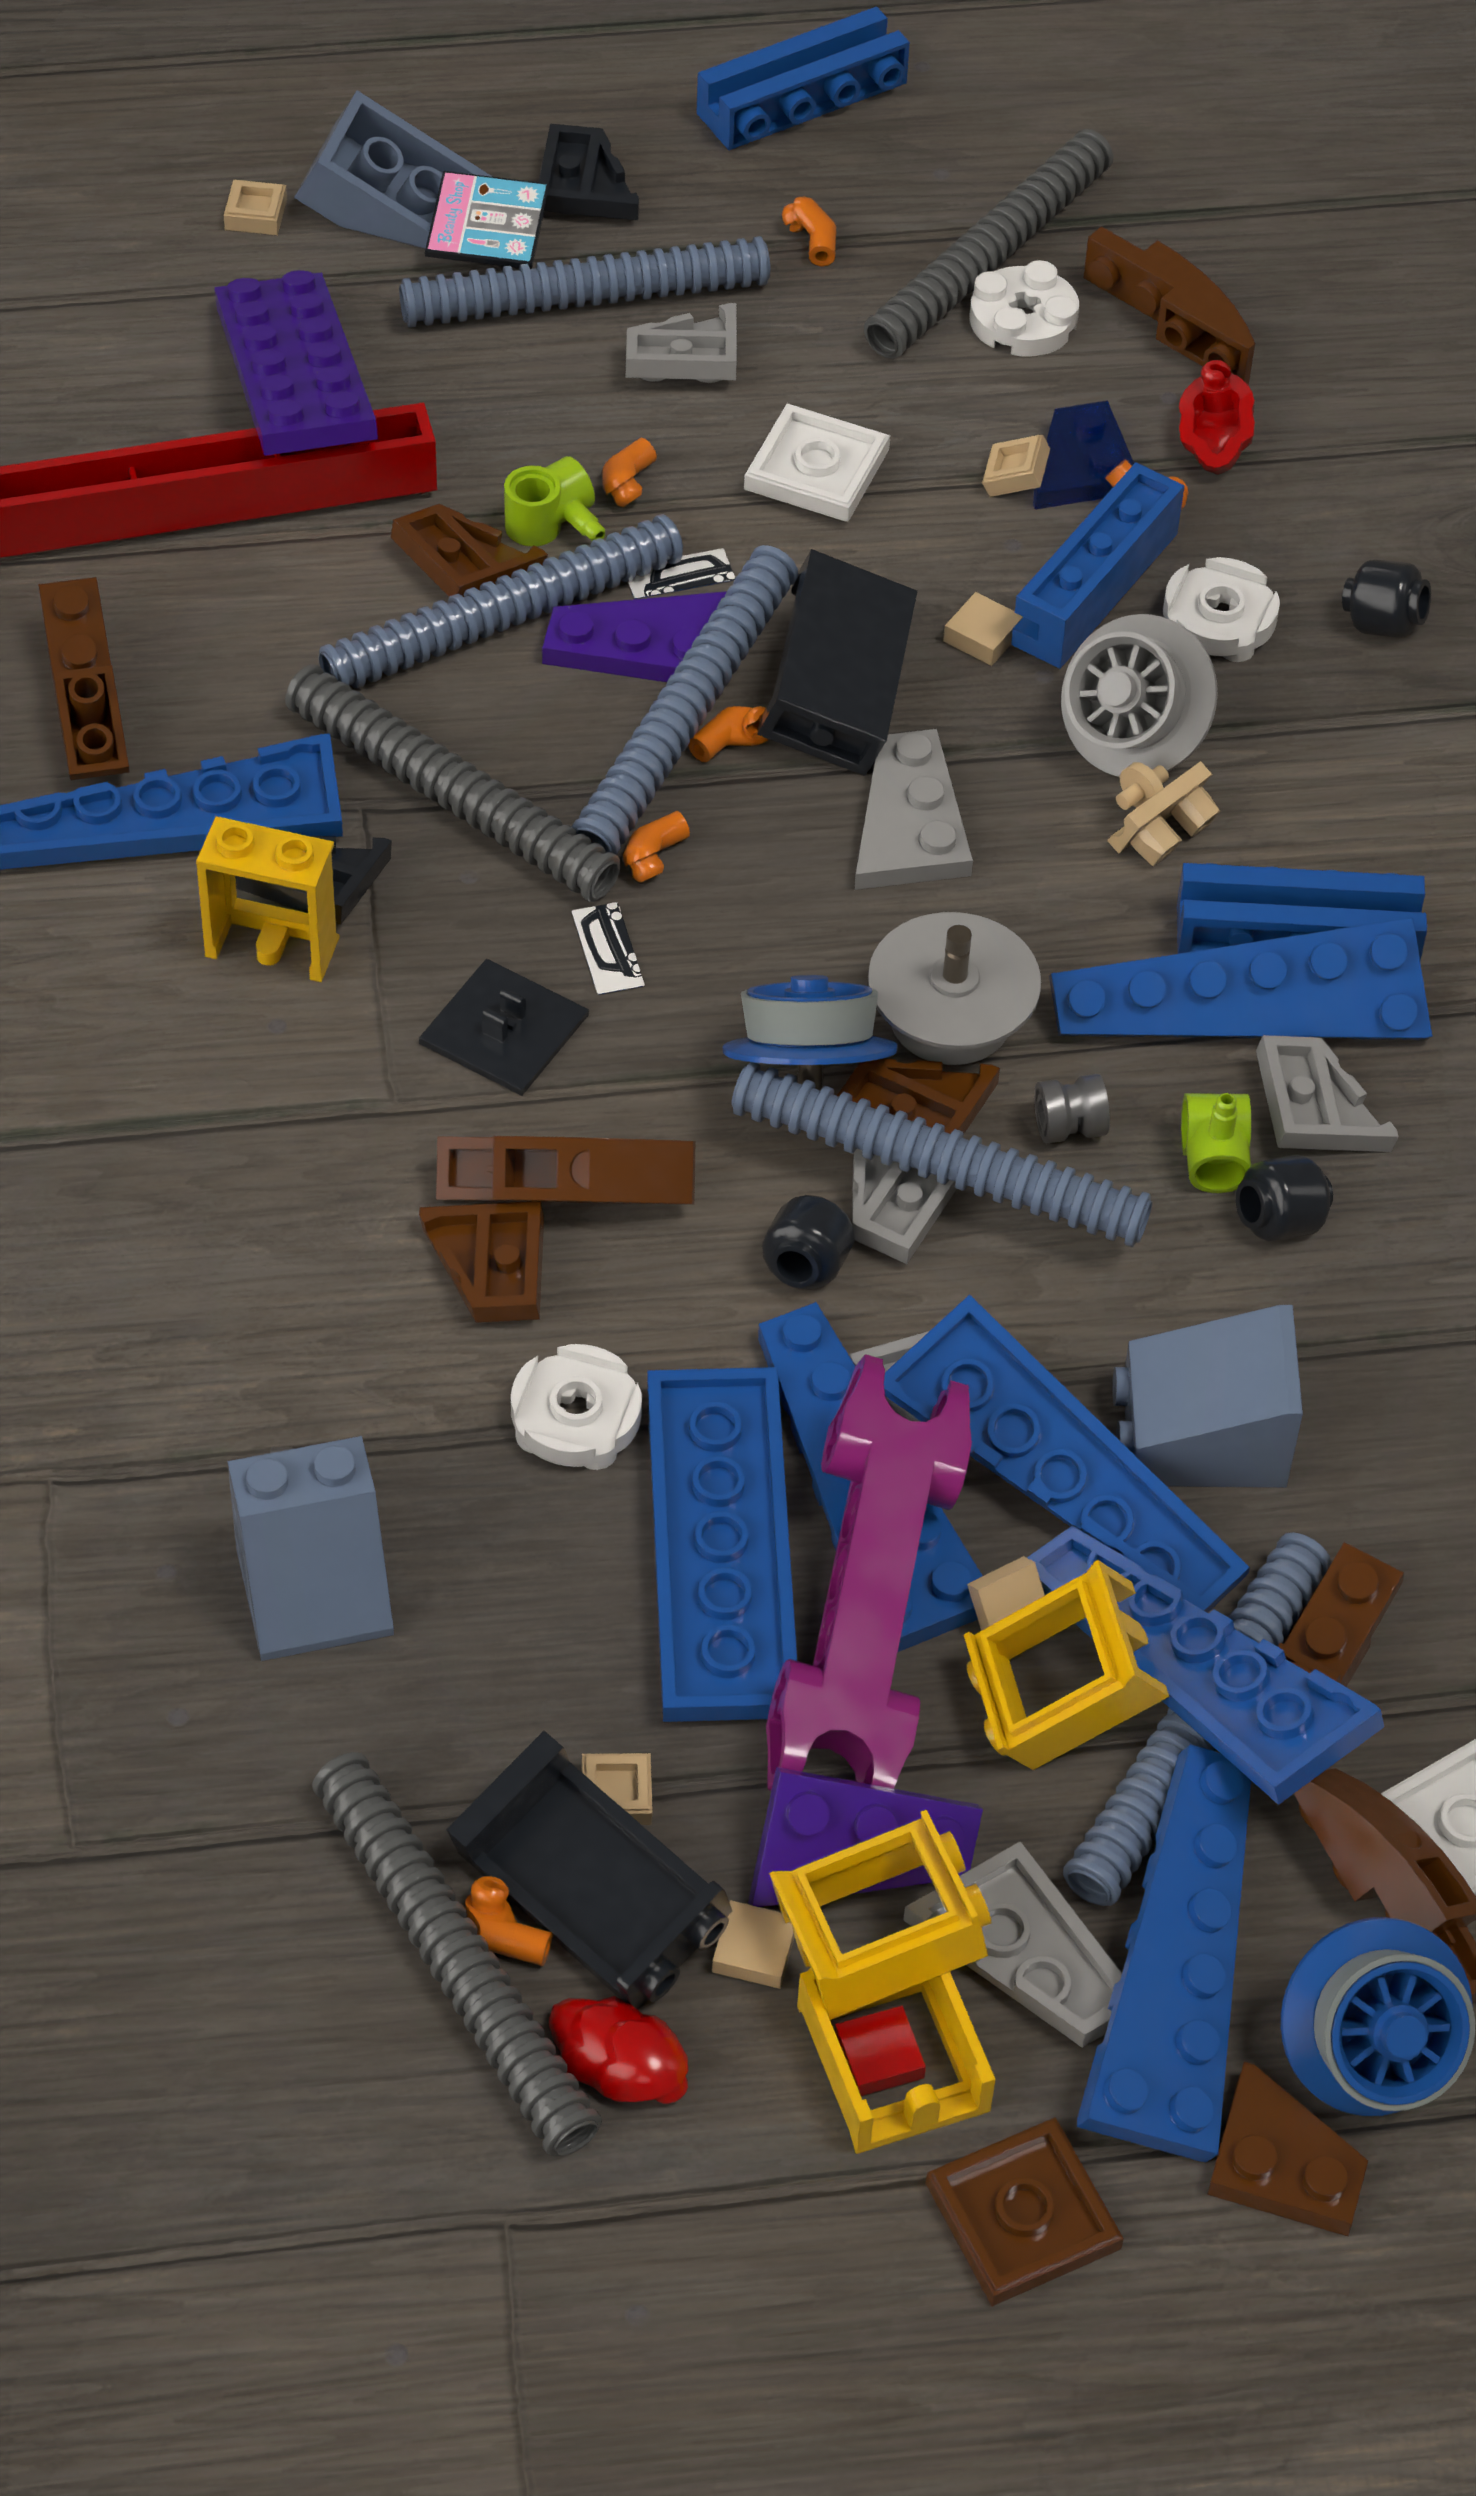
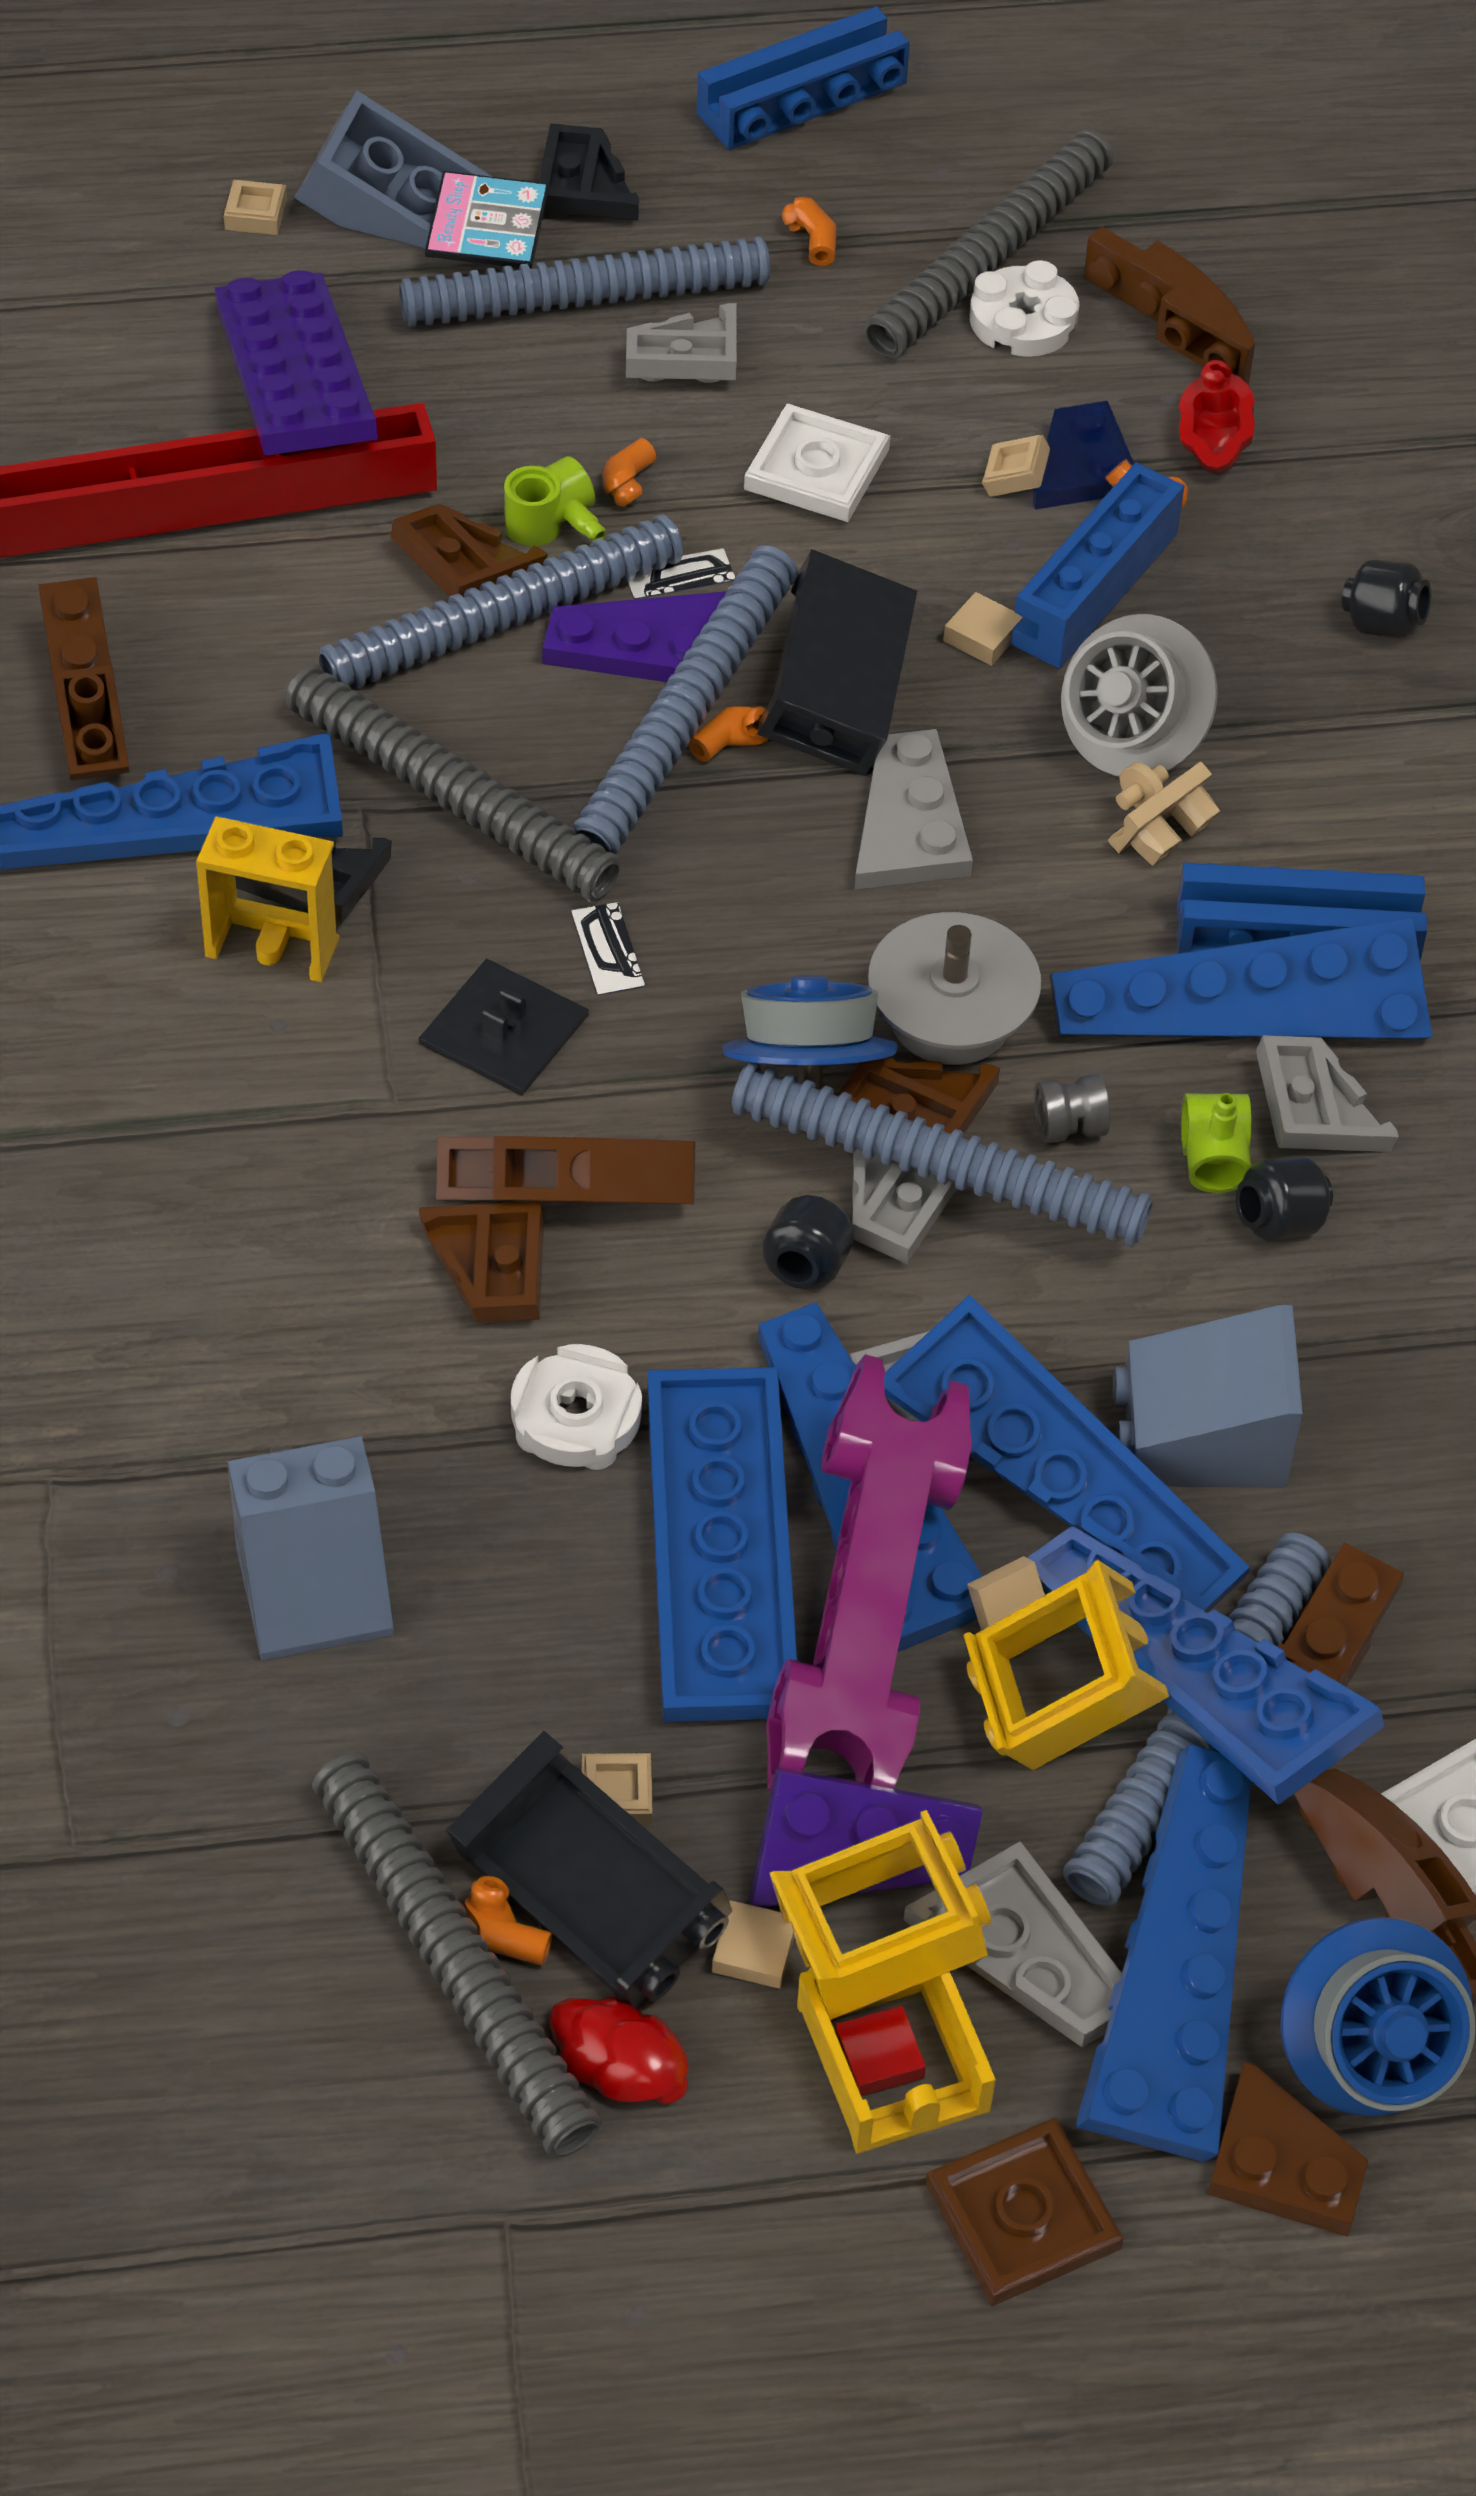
(650, 839): orange arm -> none
(1230, 581): white plate -> none

